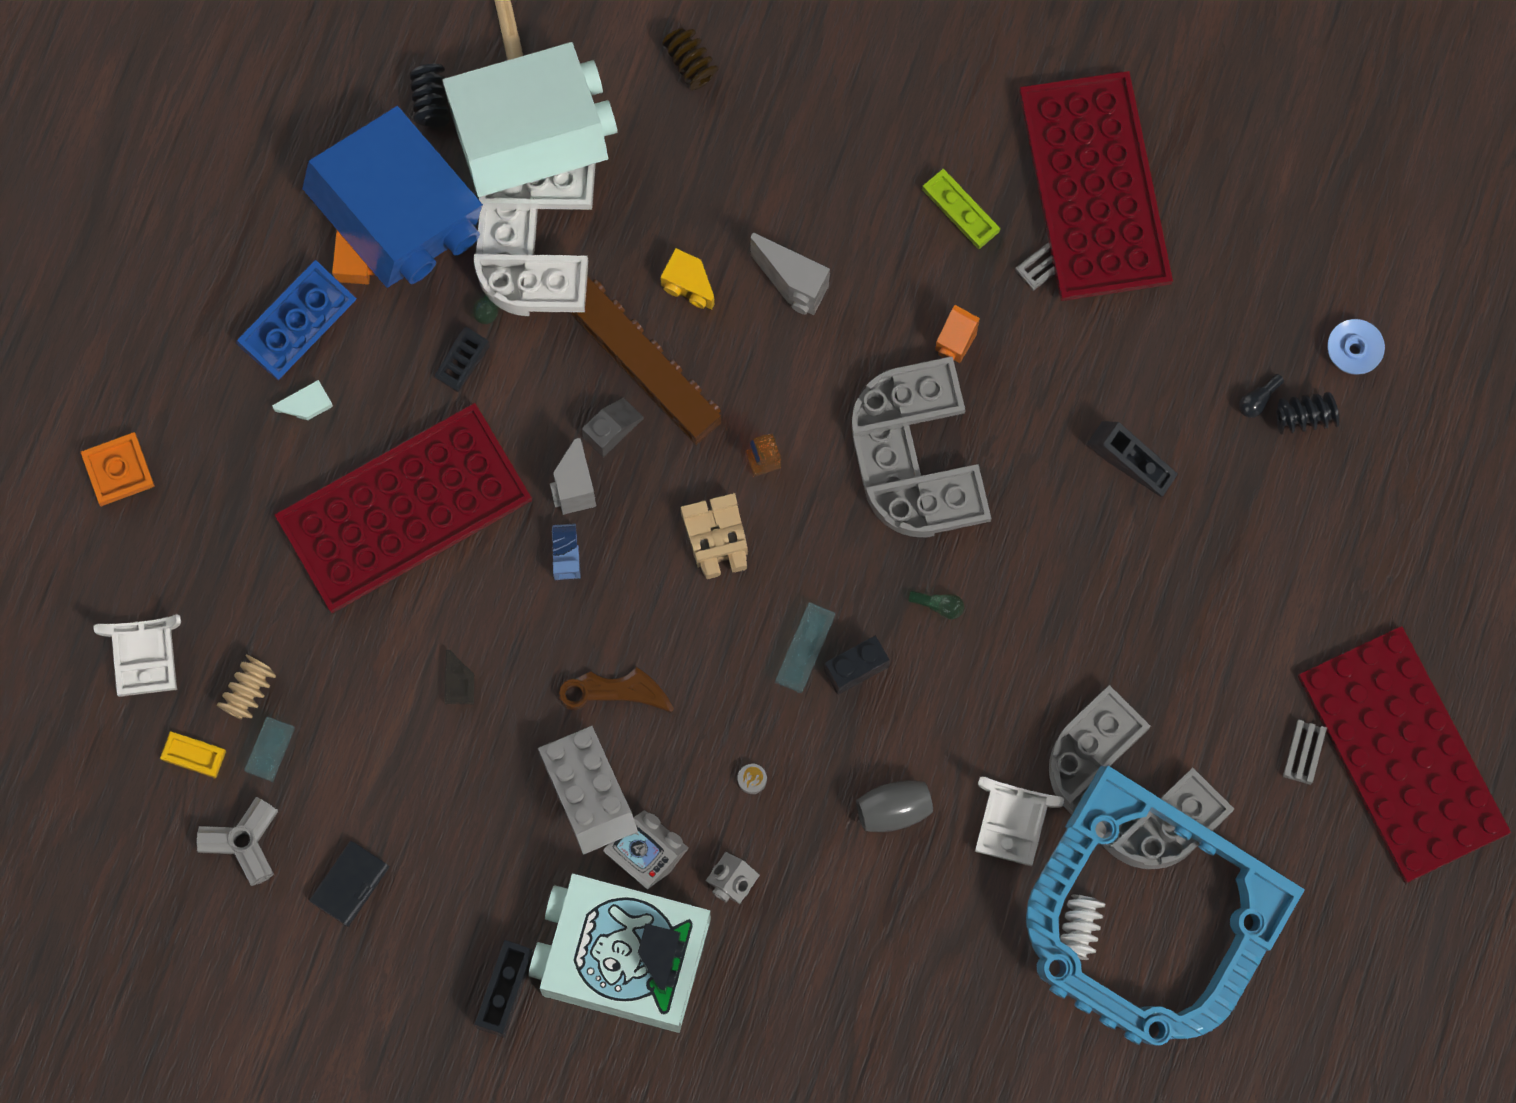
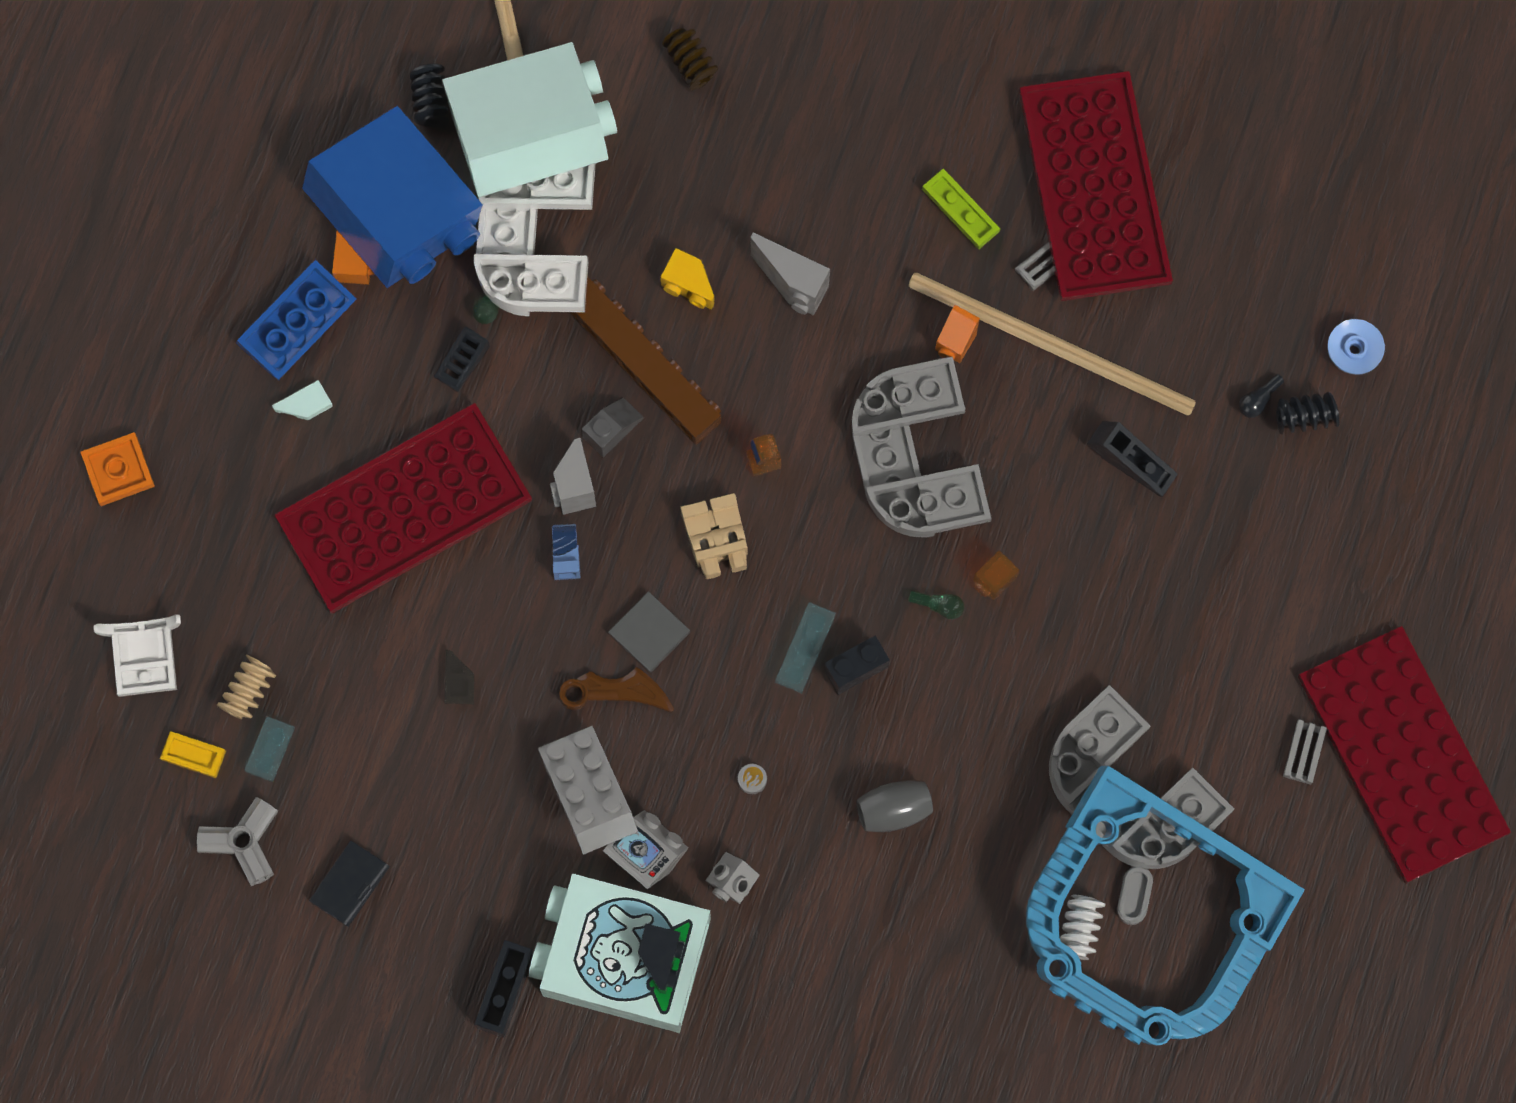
(649, 632): none -> dark grey tile
(995, 576): none -> clear orange brick
(1013, 821): white piece -> none
(1053, 344): none -> tan axle
(1134, 895): none -> light grey tile

